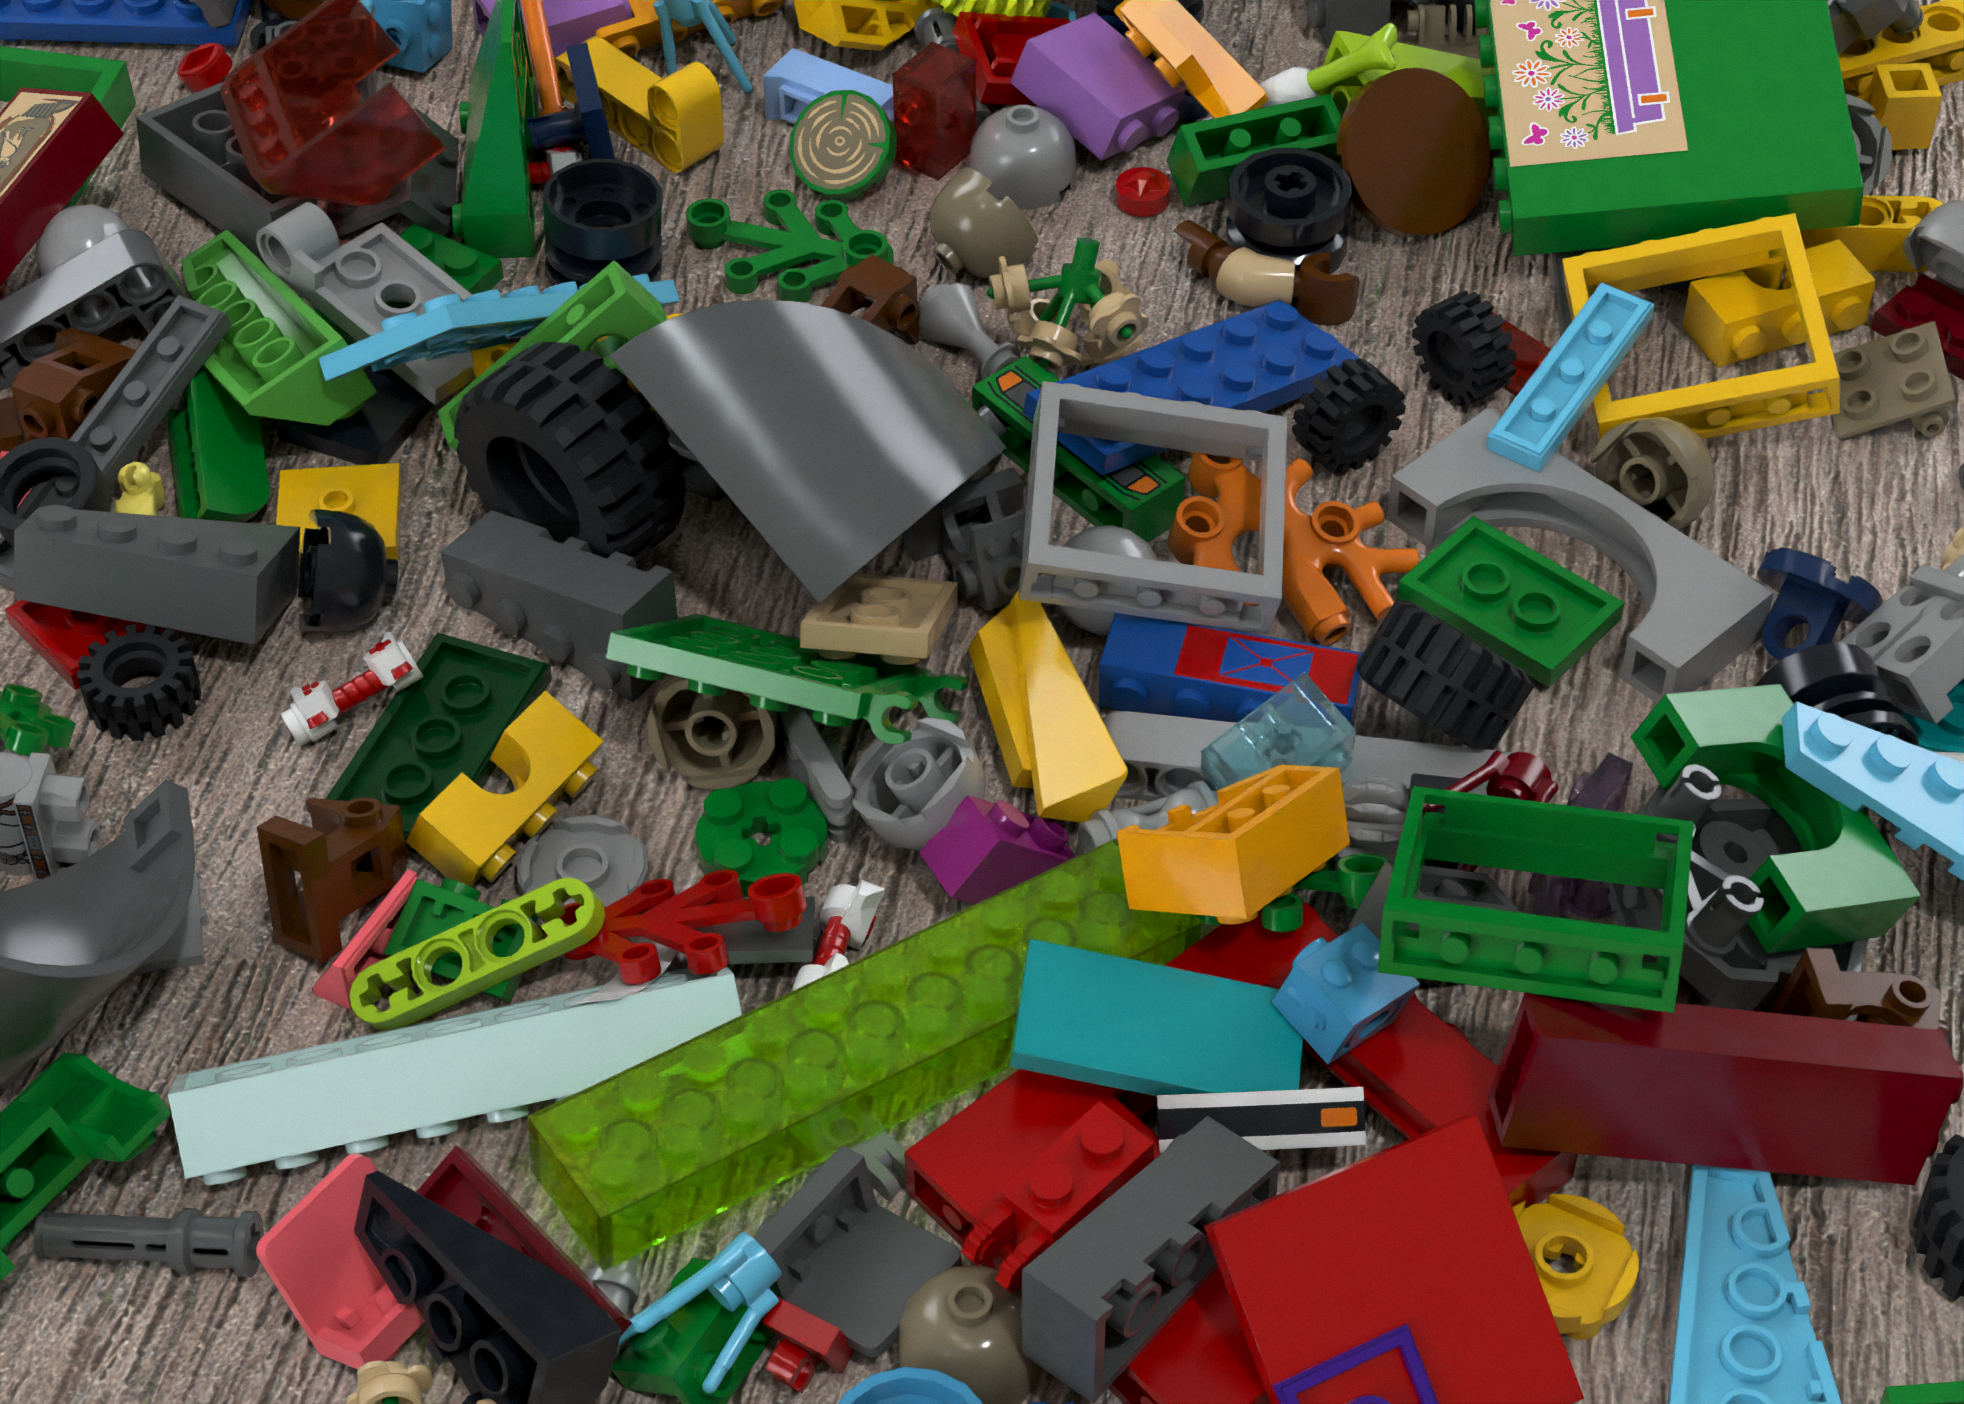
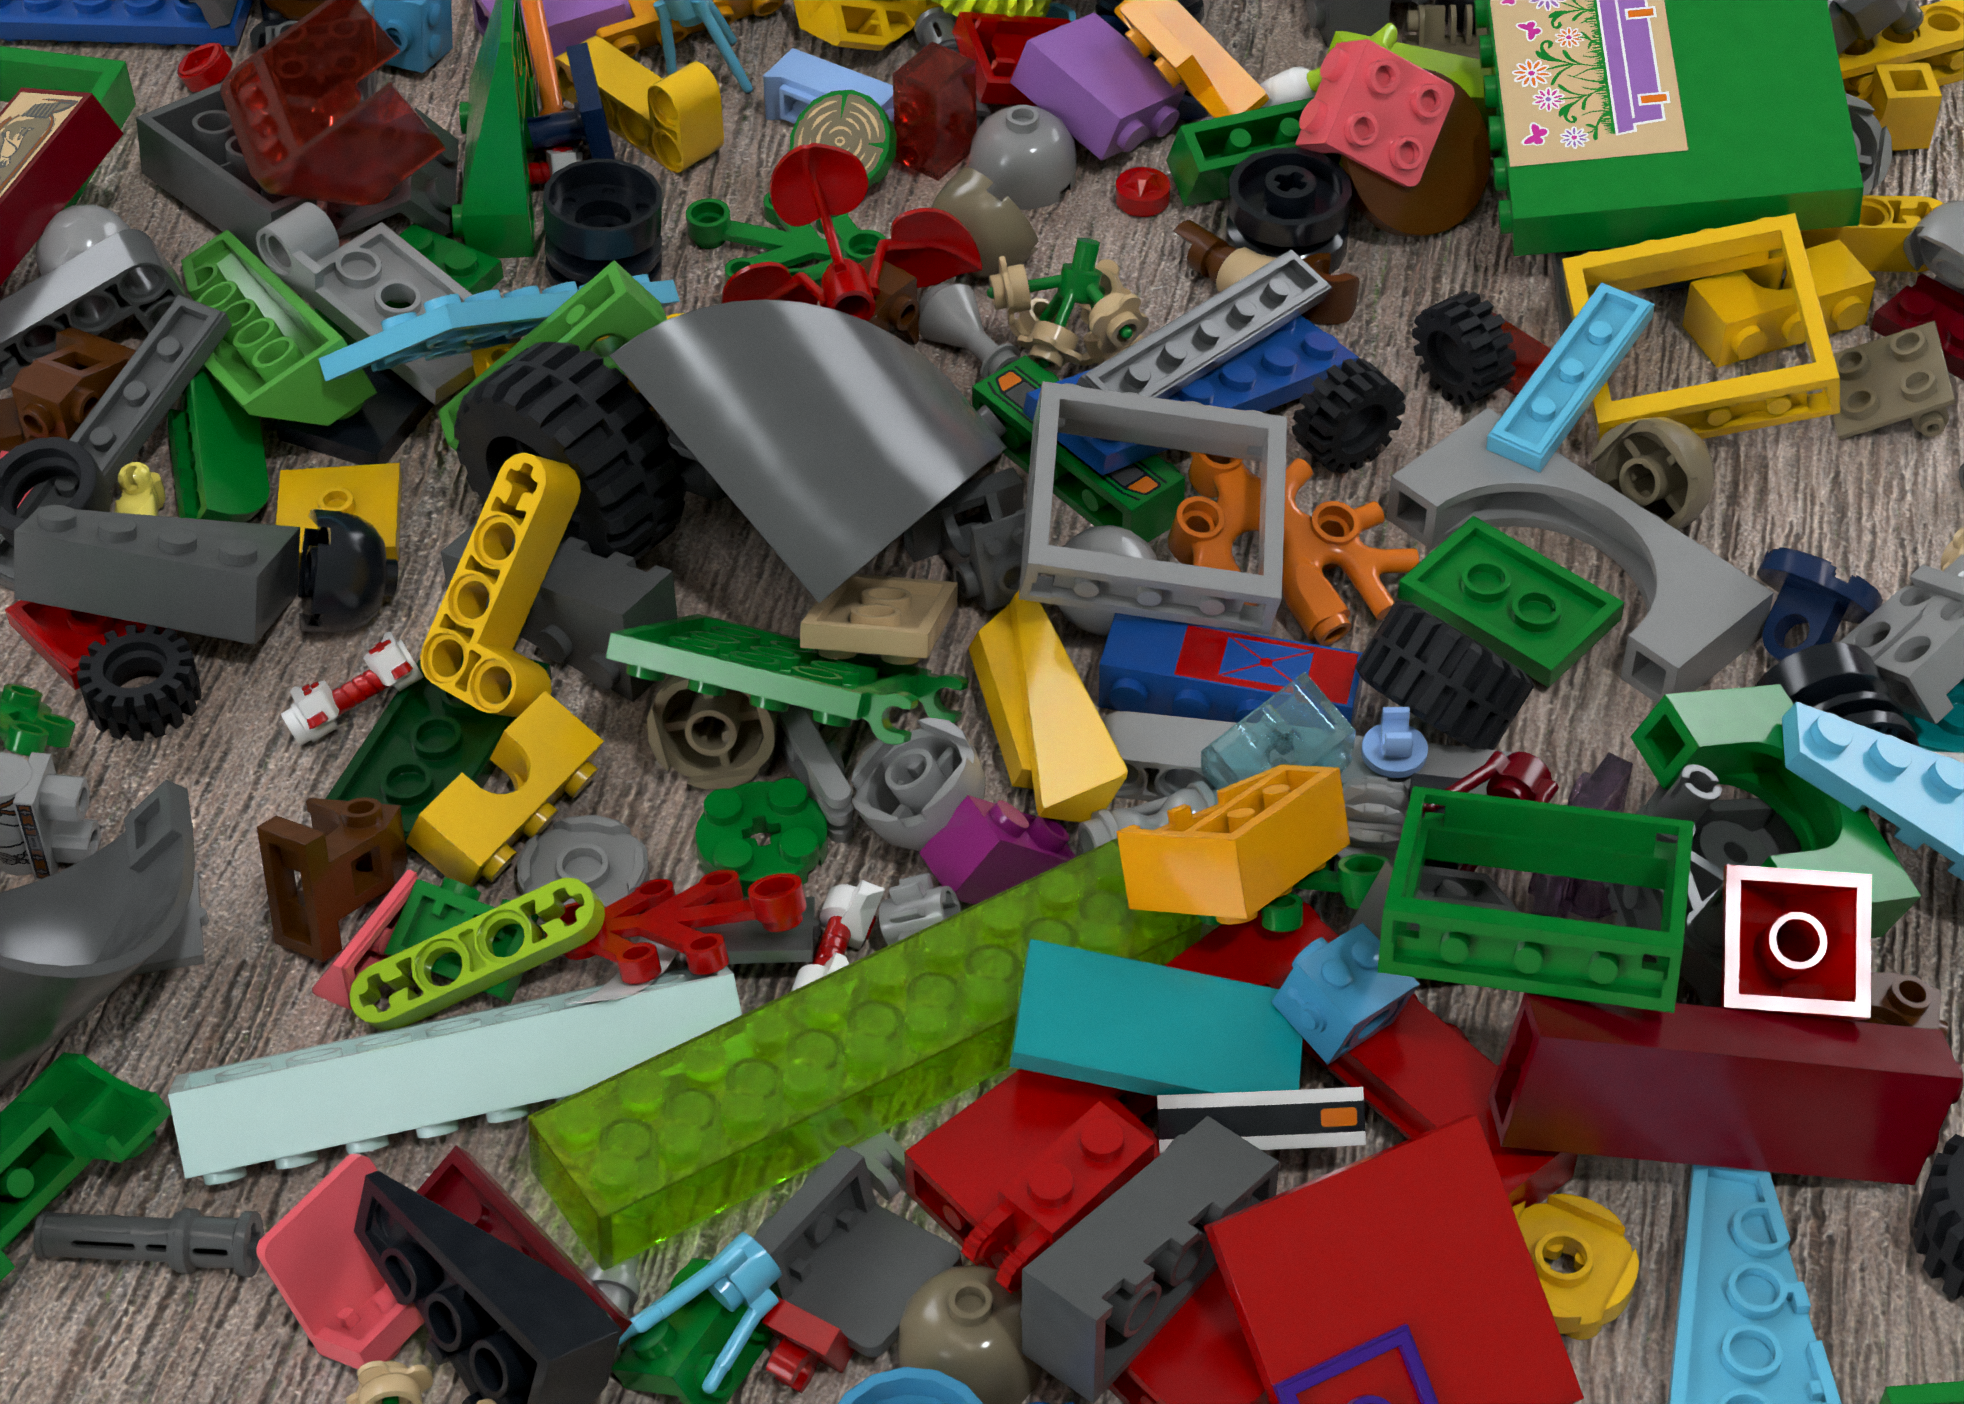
(533, 505): none -> yellow beam
(830, 181): none -> red plant
(915, 907): none -> light grey gear
(1213, 331): none -> tile
(1376, 111): none -> coral bracket
(1394, 746): none -> light blue plate
(1796, 942): none -> red slope

